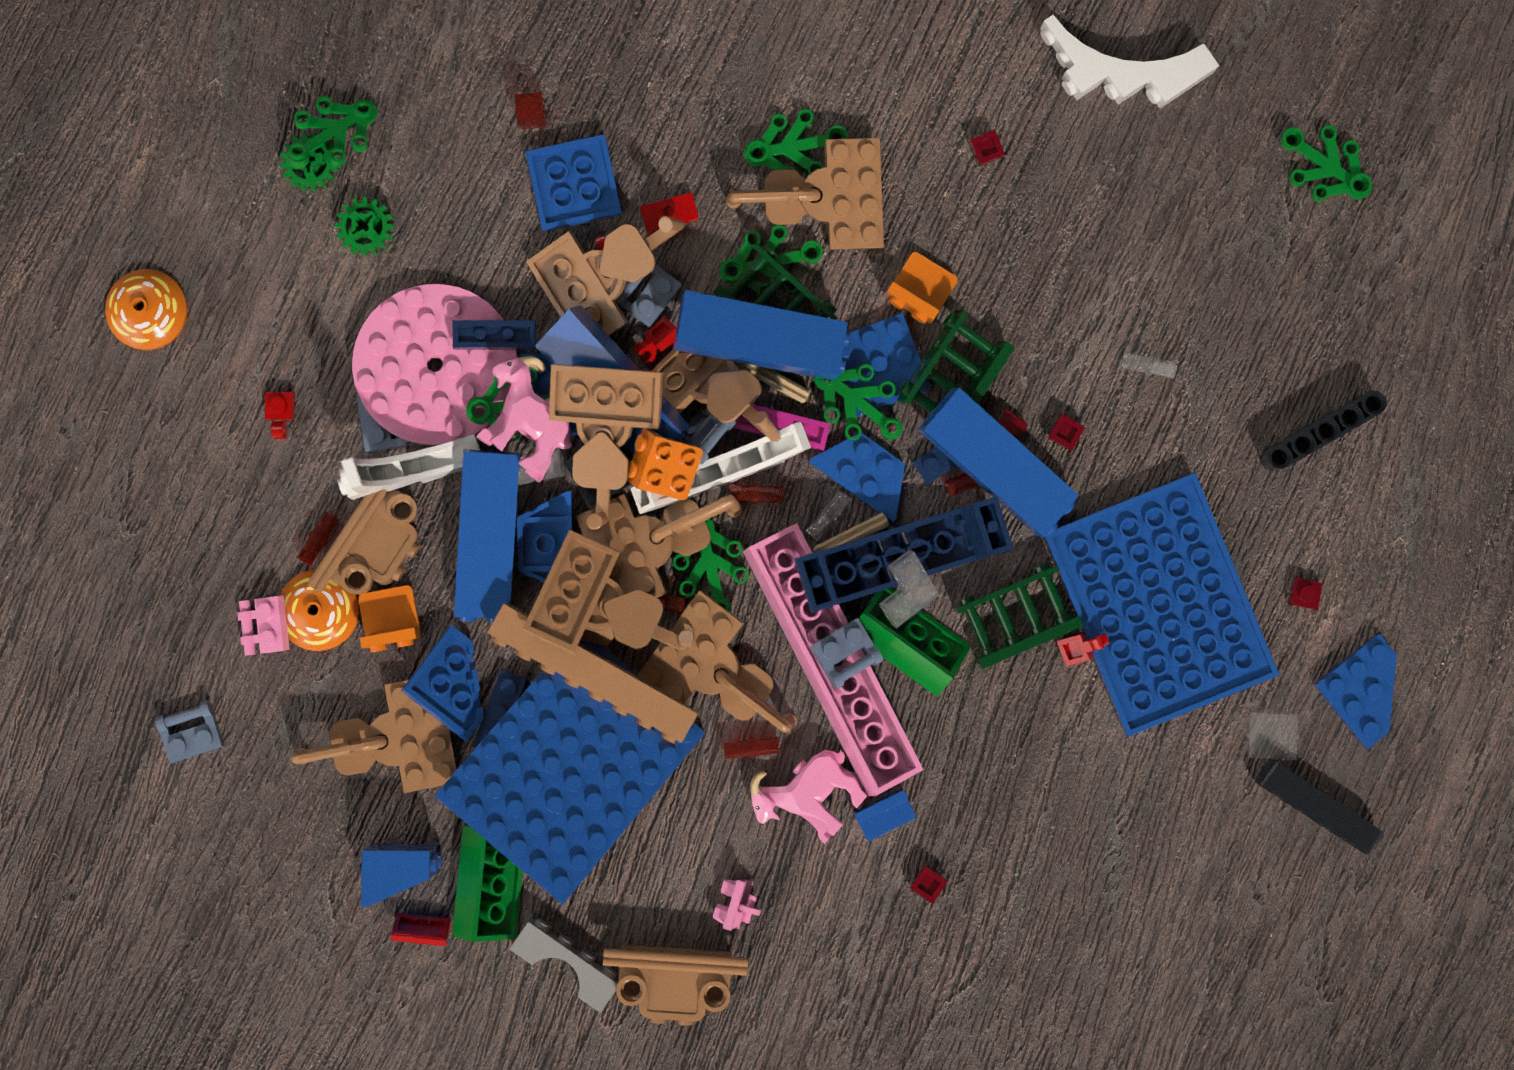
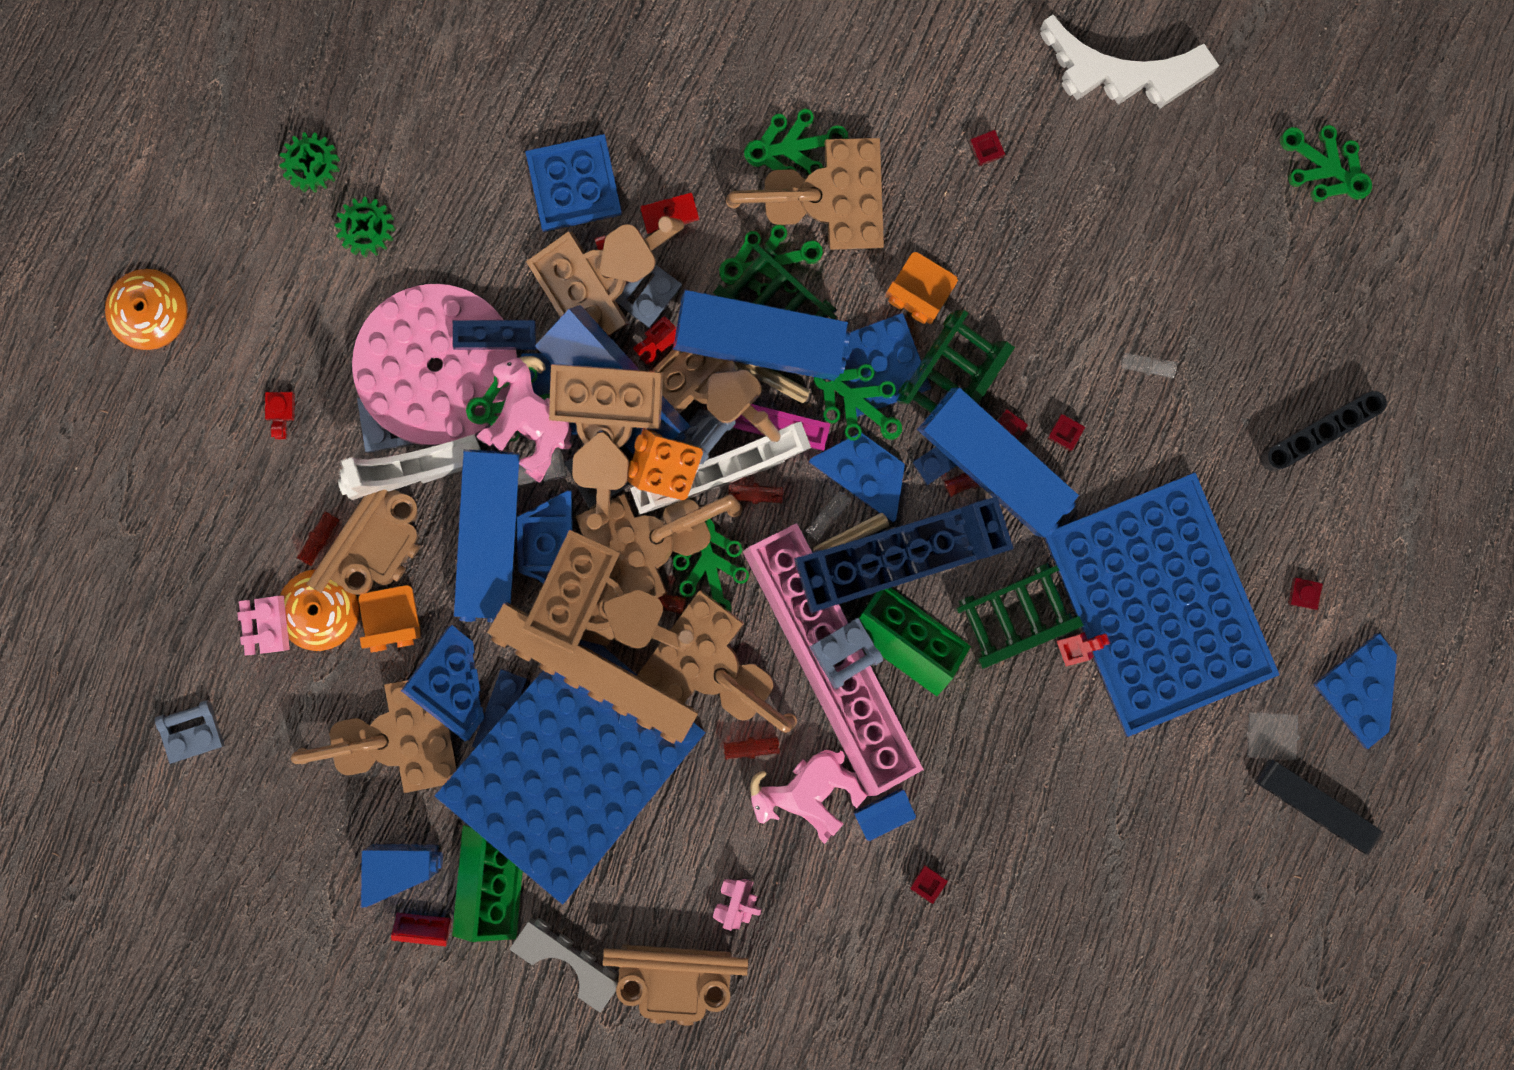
(332, 129): green plant -> none
(531, 111): clear red brick -> none
(915, 589): clear plate -> none

